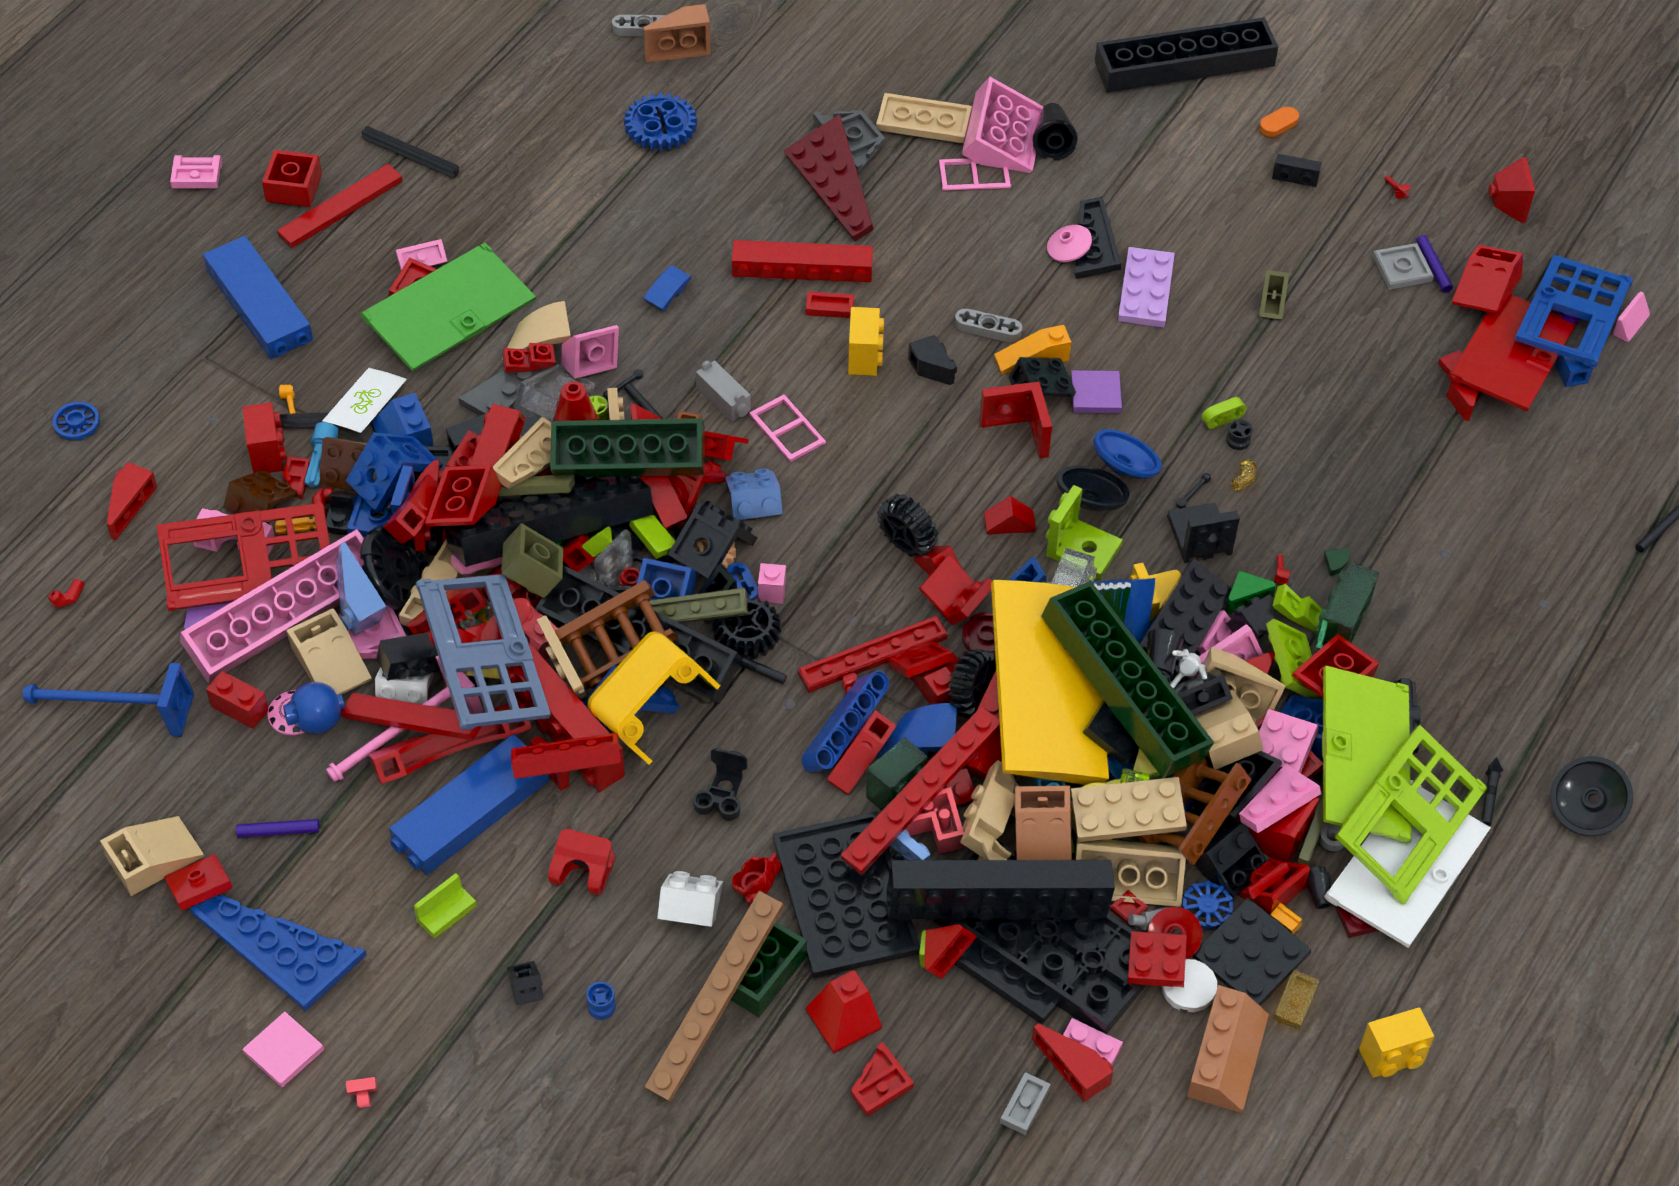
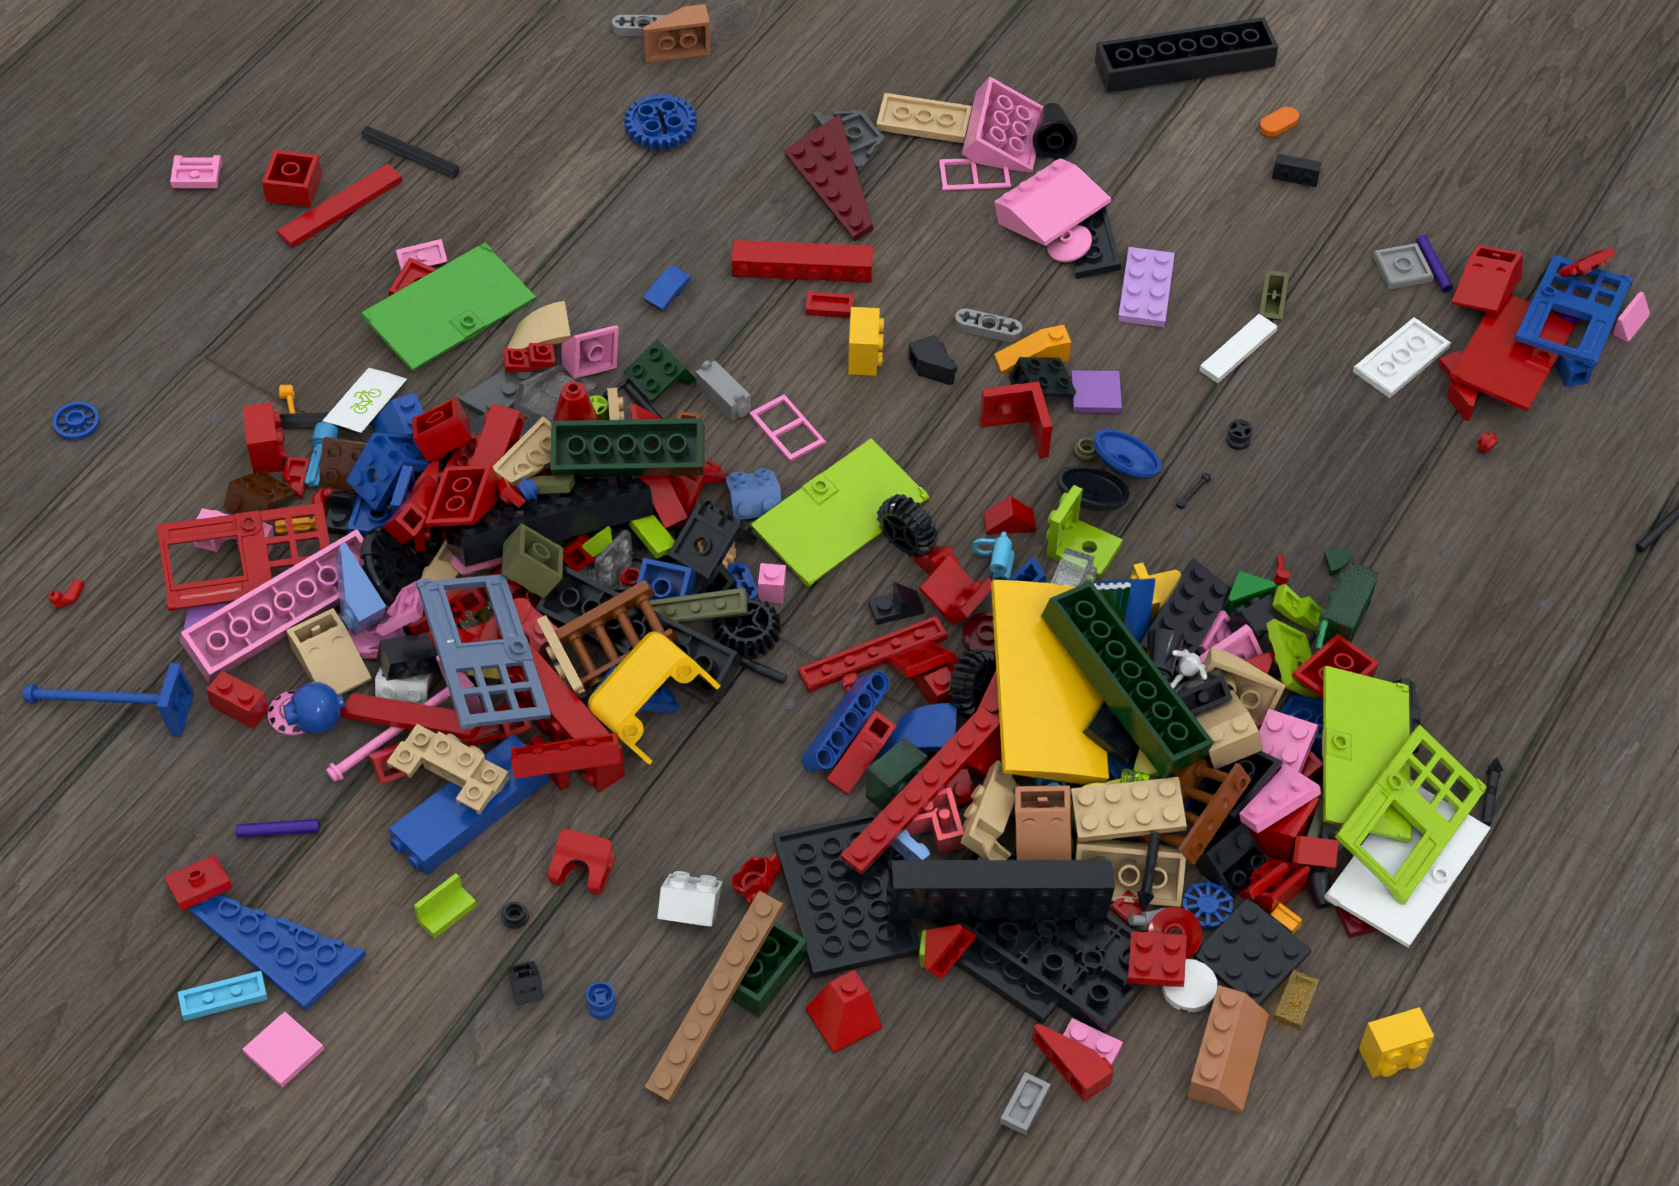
(129, 493): red slope -> none
(149, 852): tan slope -> none
(222, 995): none -> medium azure plate
(258, 297): blue brick -> none
(361, 1089): coral tile -> none
(404, 610): none -> bright pink wing
(442, 429): none -> red brick
(453, 762): none -> tan bracket
(510, 493): none -> red plate
(511, 909): none -> black plate
(528, 489): none -> blue plate
(656, 371): none -> dark green bracket
(721, 445): red panel -> none
(729, 768): black piece -> none
(835, 512): none -> lime door
(881, 1082): red wing -> none
(896, 606): none -> black slope
(1002, 555): none -> medium azure piece
(1050, 202): none -> bright pink slope
(1083, 445): none -> olive plate
(1146, 895): none -> black piece
(1203, 530): black bracket -> none
(1224, 412): lime beam -> none
(1238, 348): none -> white tile
(1248, 474): clear yellow arm -> none
(1315, 851): none -> red slope
(1399, 190): red hand -> none
(1401, 357): none -> white tile
(1487, 442): none -> red plate
(1513, 190): red slope -> none
(1586, 263): none -> red hinge
(1586, 778): black dish -> none

